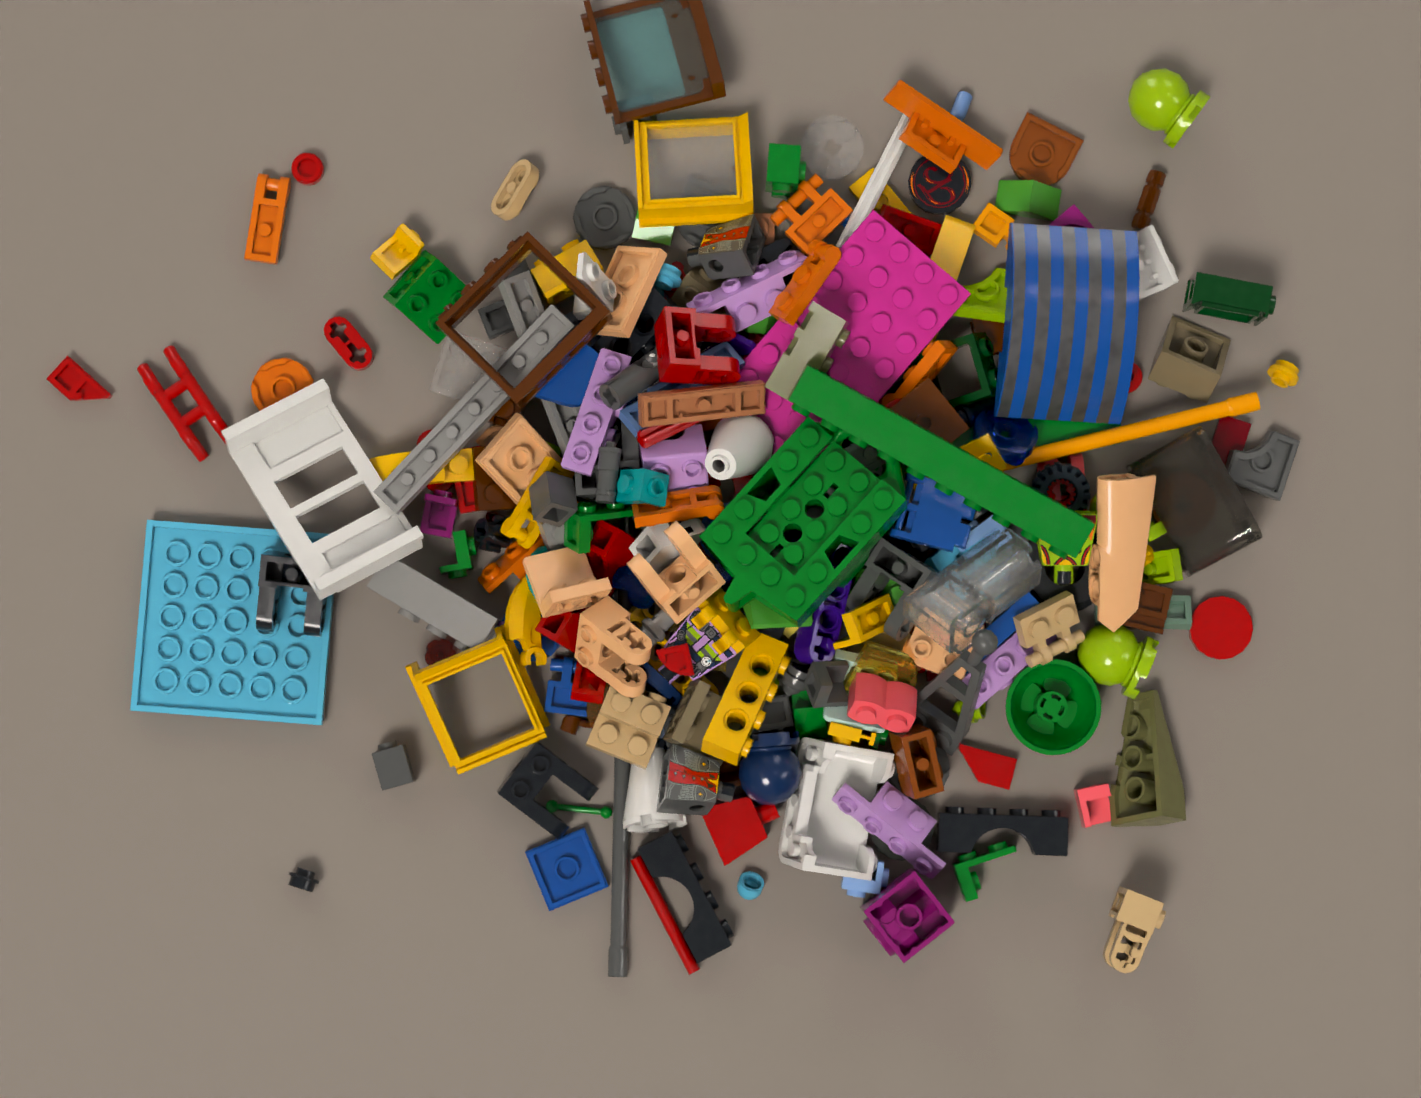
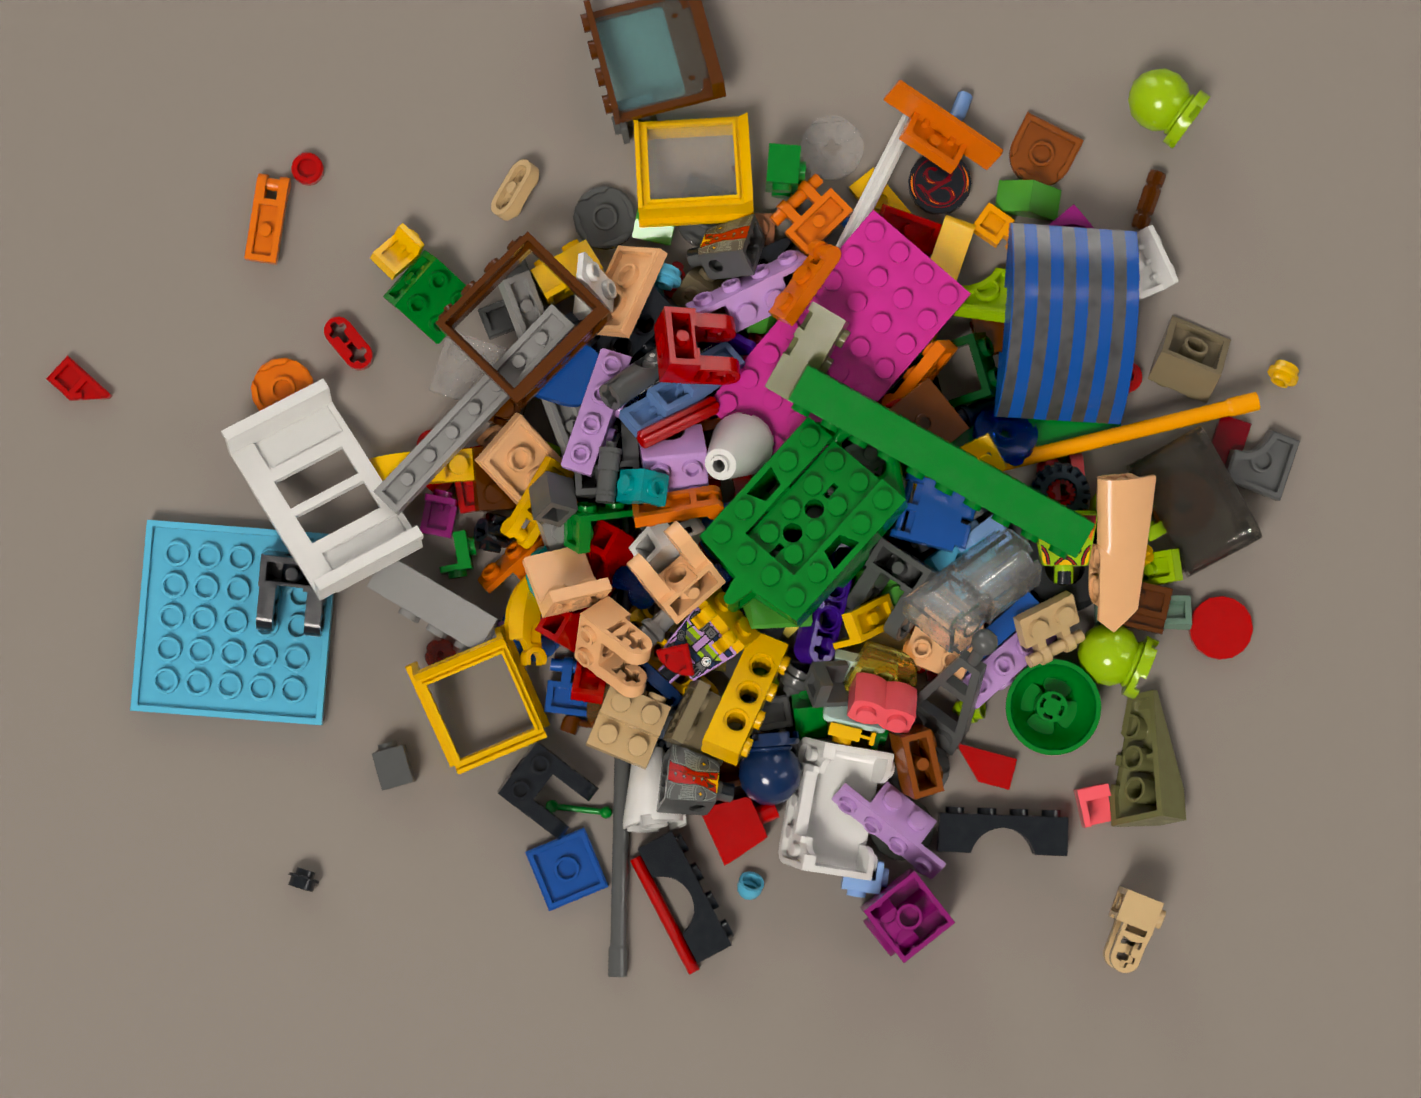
(165, 397): red piece -> none
(701, 403): nougat plate -> none
(968, 880): green bracket -> none
(1229, 298): dark green window -> none

